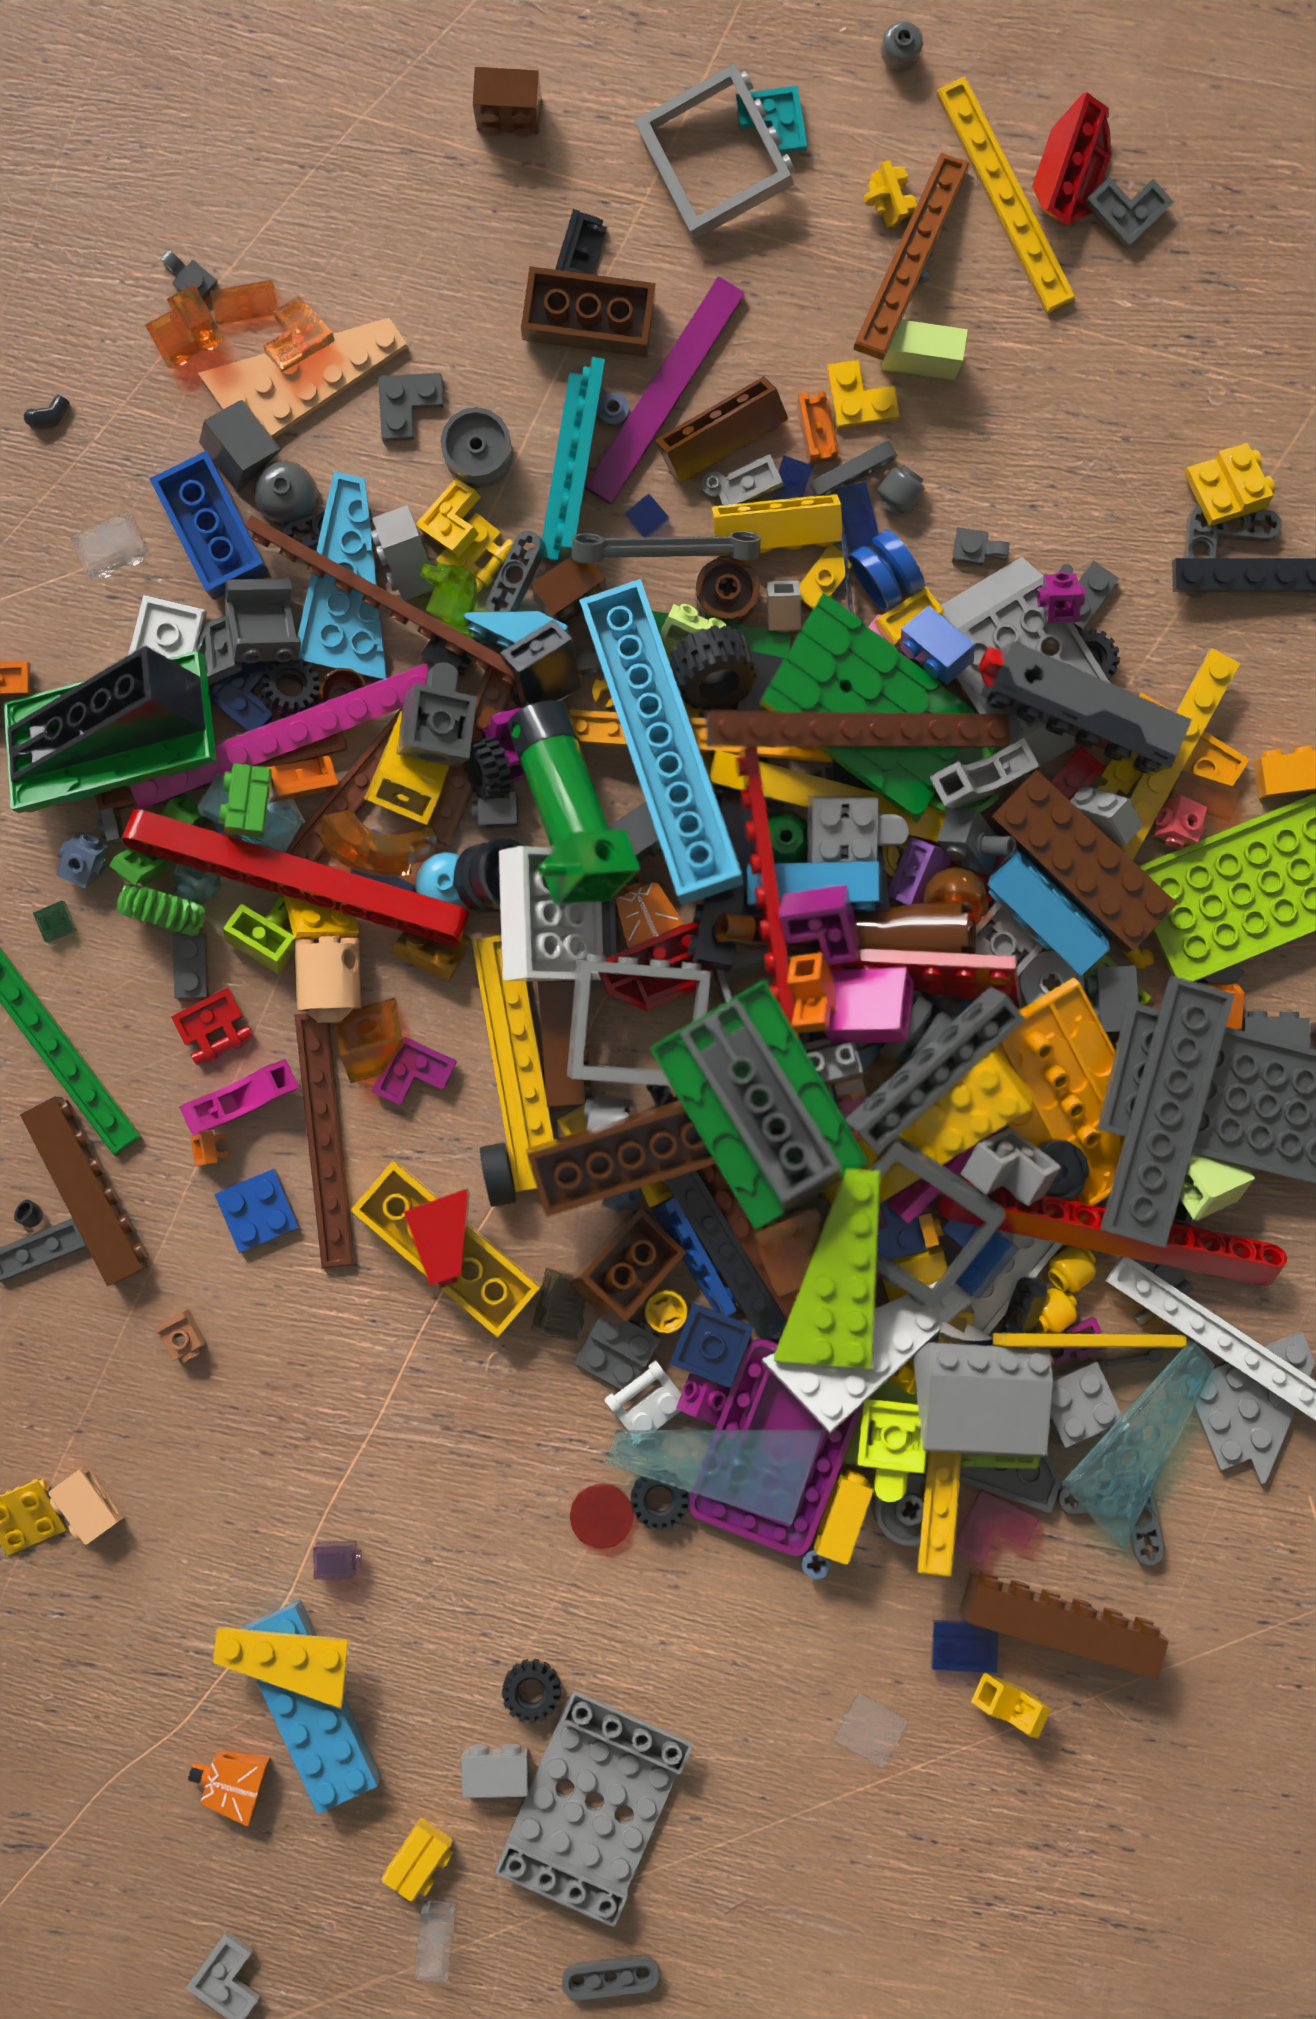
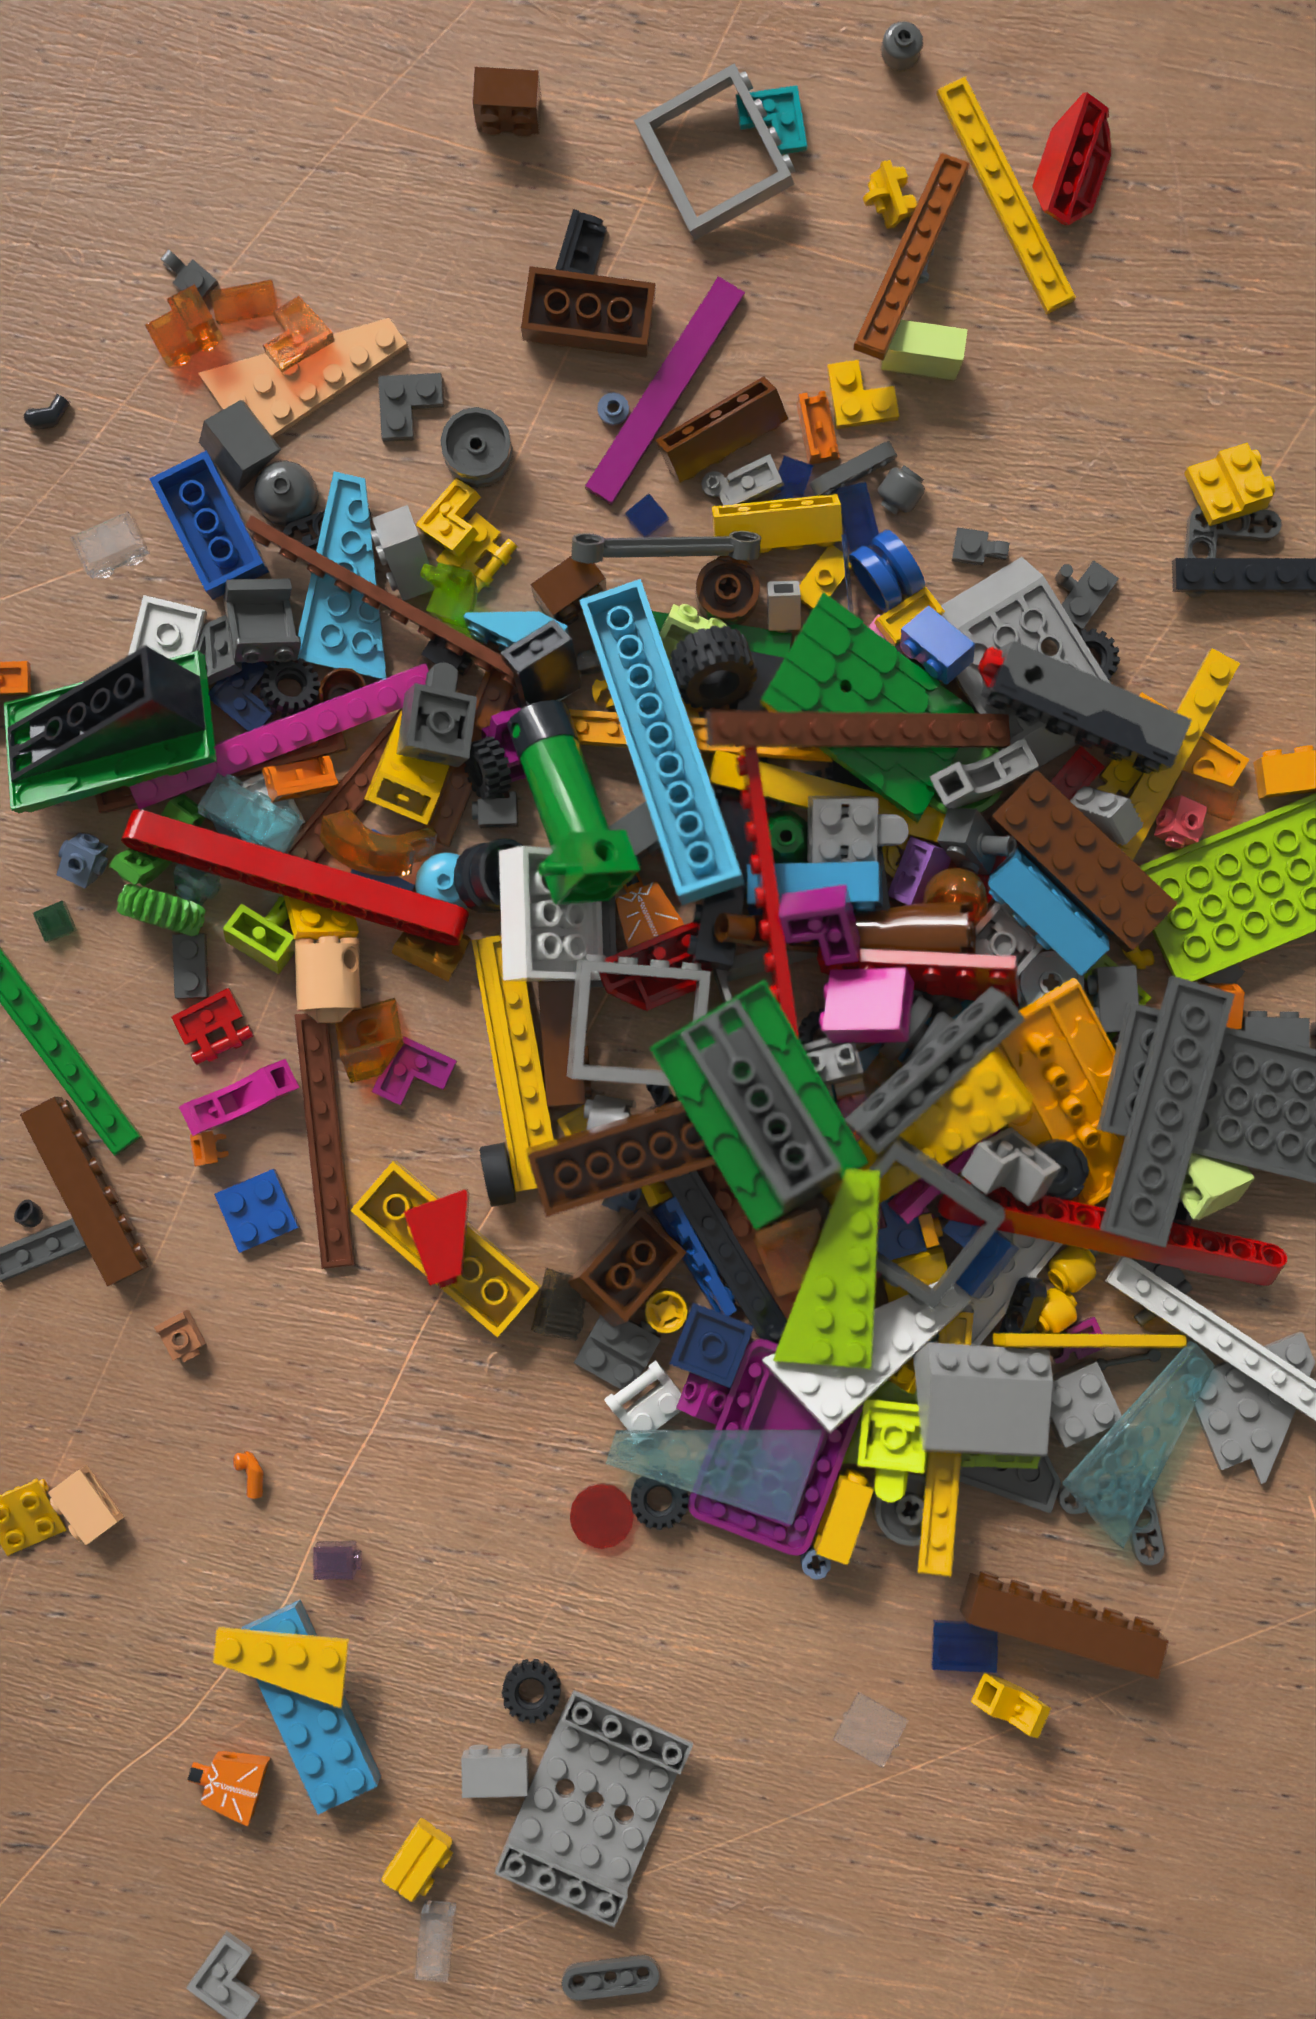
(111, 825): dark grey plate -> none
(247, 800): bright green brick -> none
(248, 1462): none -> orange arm
(517, 550): dark grey beam -> none
(571, 461): teal bracket -> none
(813, 990): orange brick -> none
(970, 1337): white sticker -> none
(989, 1518): clear pink plate -> none
(1061, 597): magenta brick -> none
(1128, 217): dark grey plate -> none

